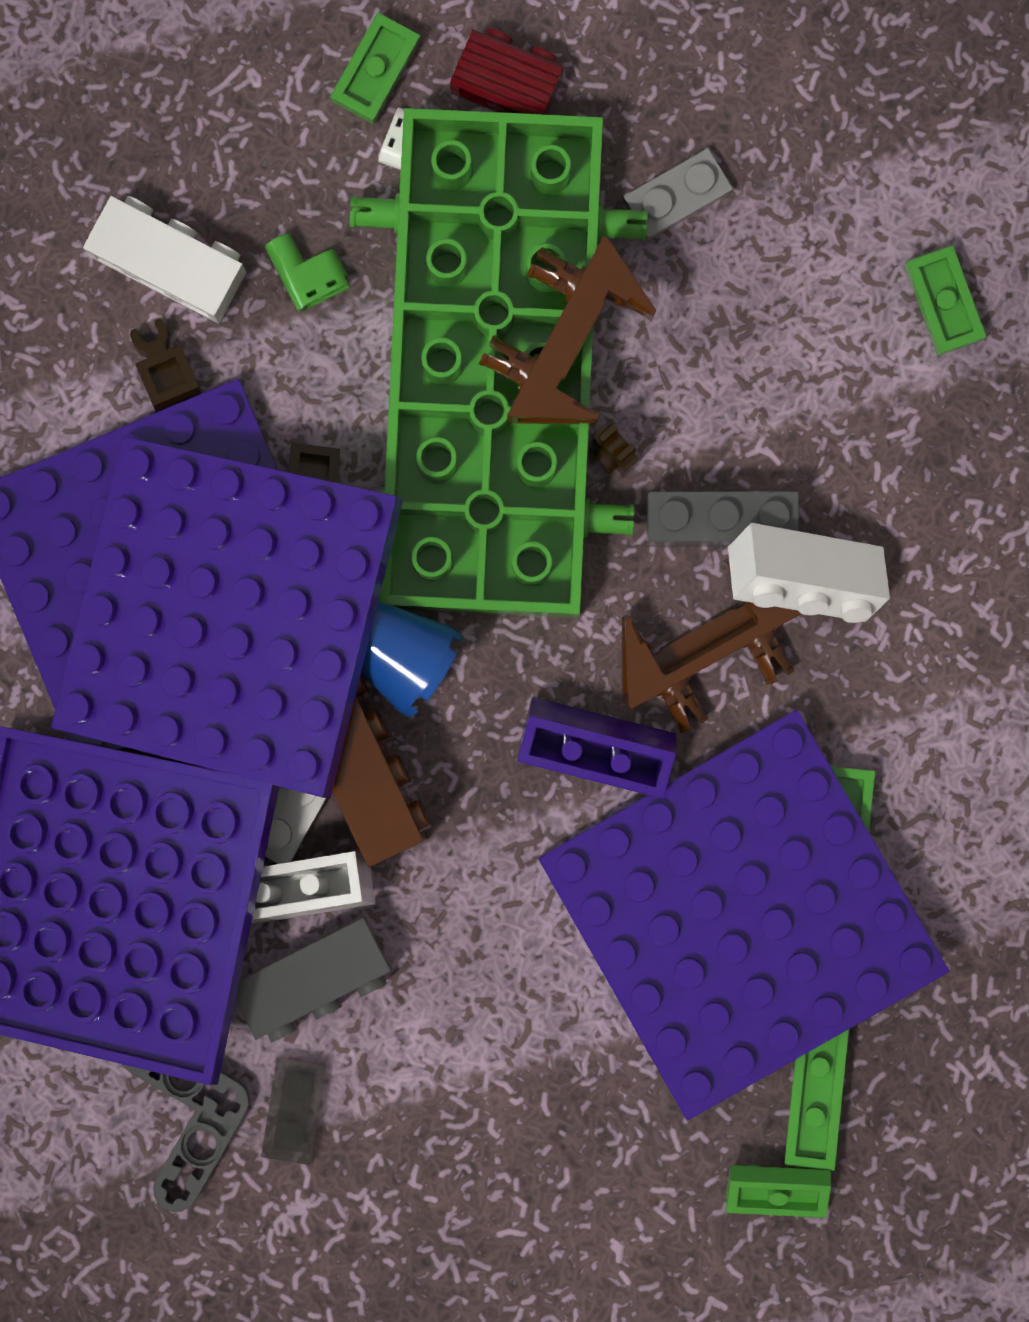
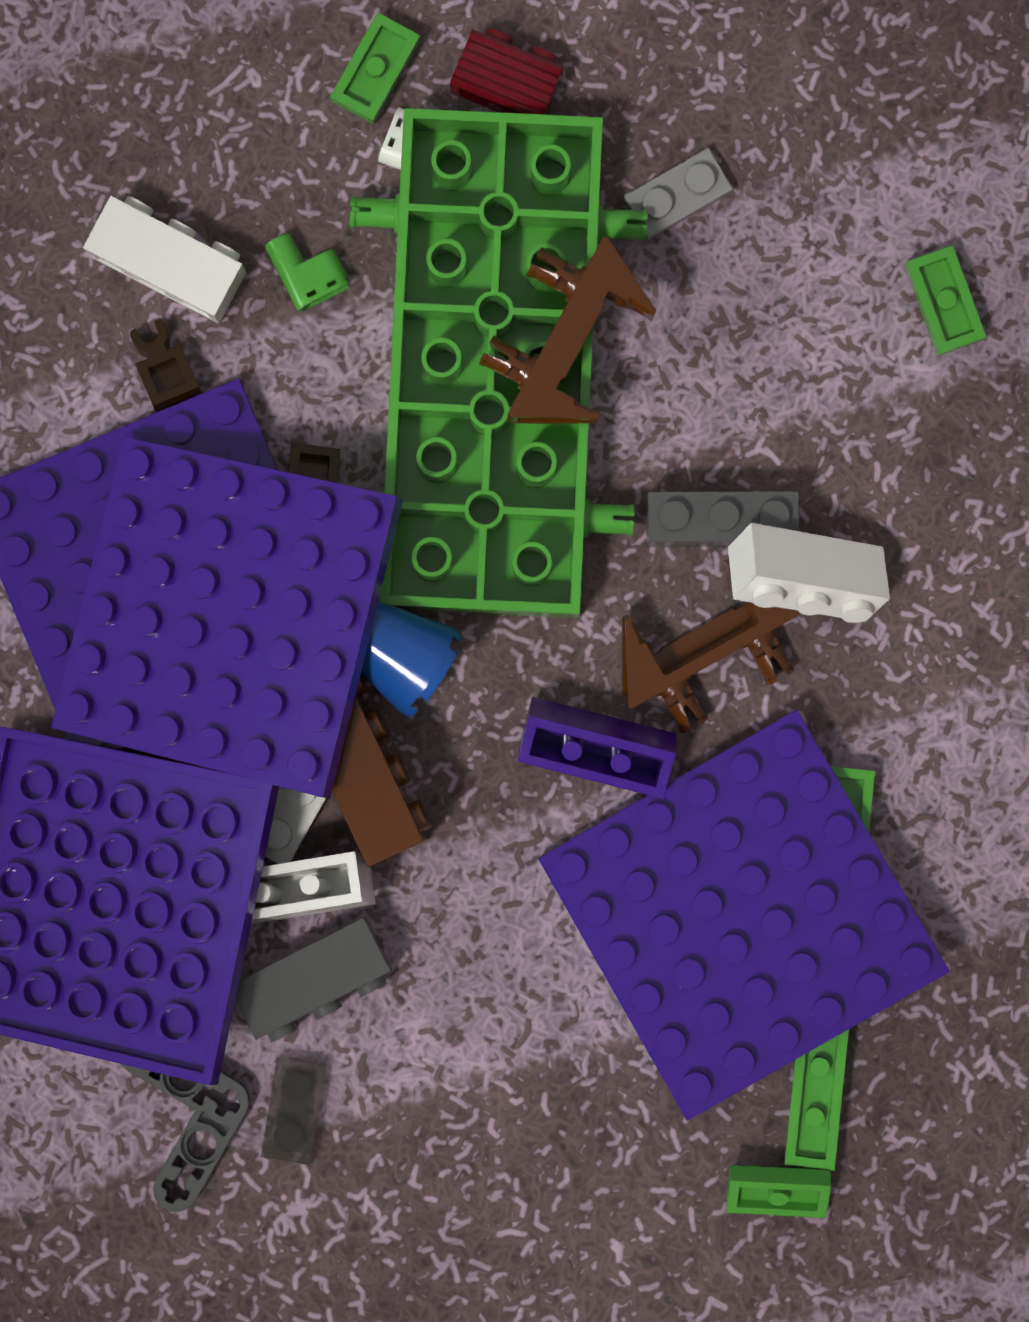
(613, 450): dark brown plate -> none

